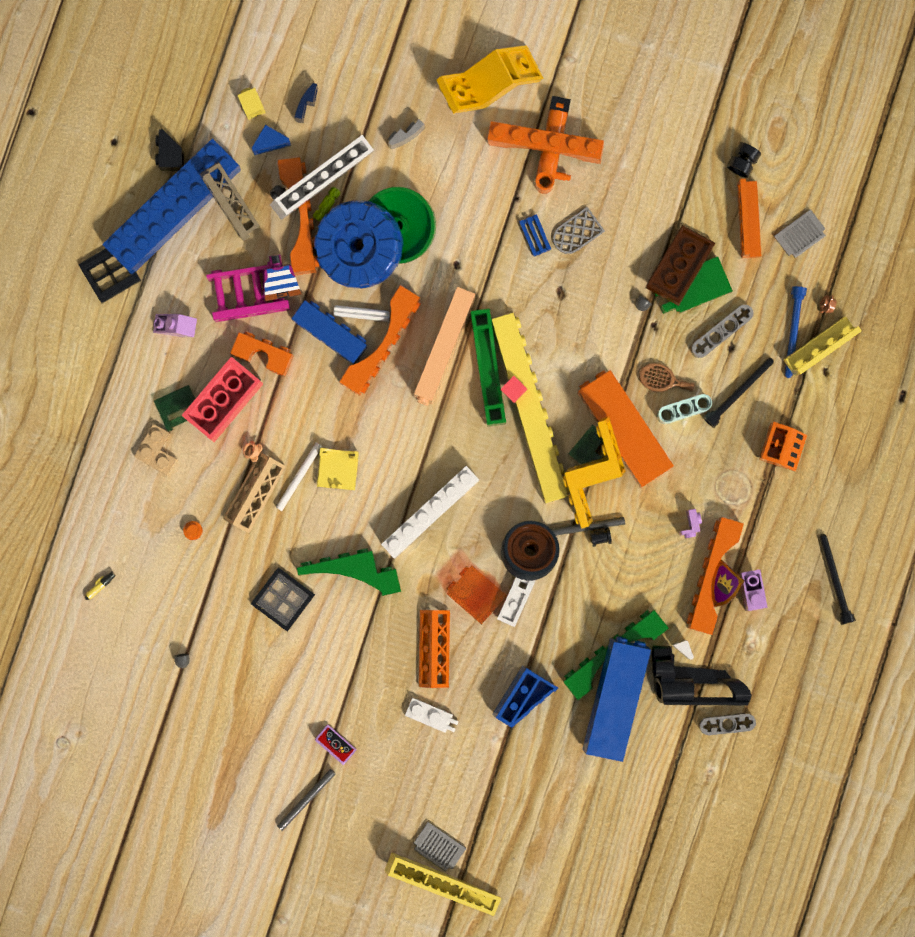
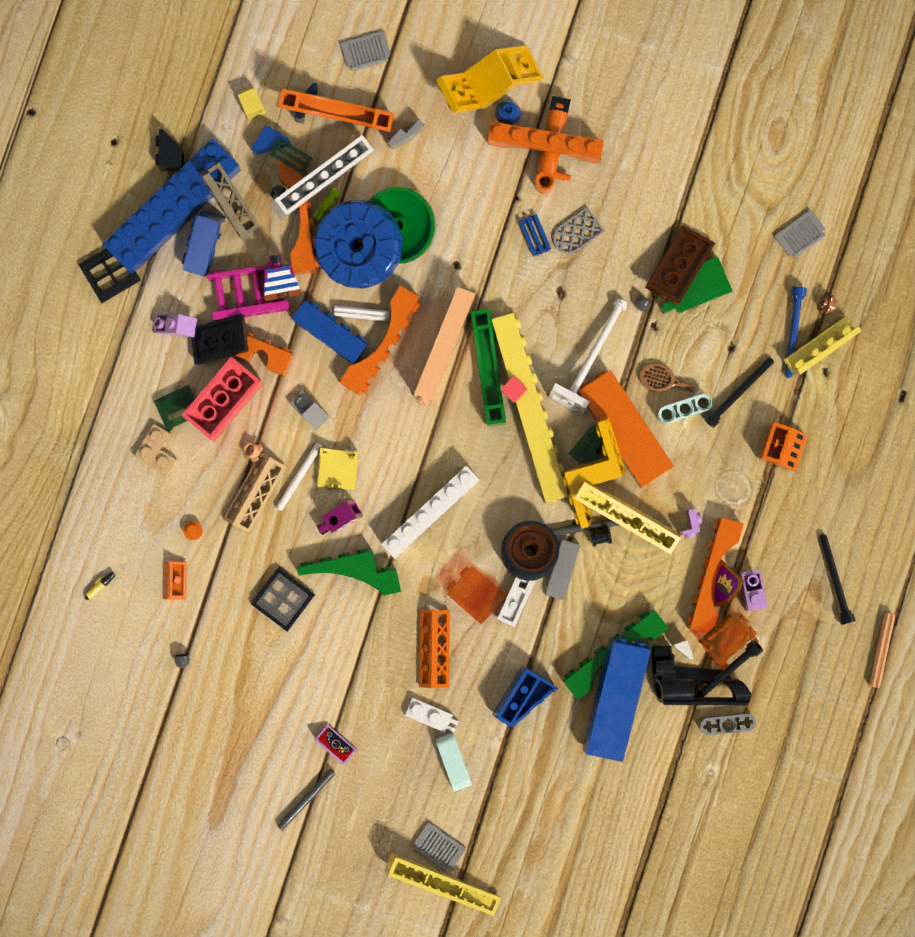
(174, 579): none -> orange slope
(202, 243): none -> blue wedge
(219, 339): none -> black tile
(304, 164): none -> clear green tile
(309, 410): none -> light grey slope
(334, 109): none -> orange arch
(345, 513): none -> magenta torso
(366, 50): none -> light grey window
(453, 762): none -> light aqua beam
(505, 116): none -> blue cone
(563, 570): none -> light grey tile
(570, 398): none -> white tile
(628, 517): none -> light yellow slope
(720, 329): light grey beam -> none
(727, 638): none -> clear orange panel
(742, 162): black wheel -> none
(749, 219): orange fence -> none
(753, 649): none -> black piece
(882, 649): none -> light nougat axle

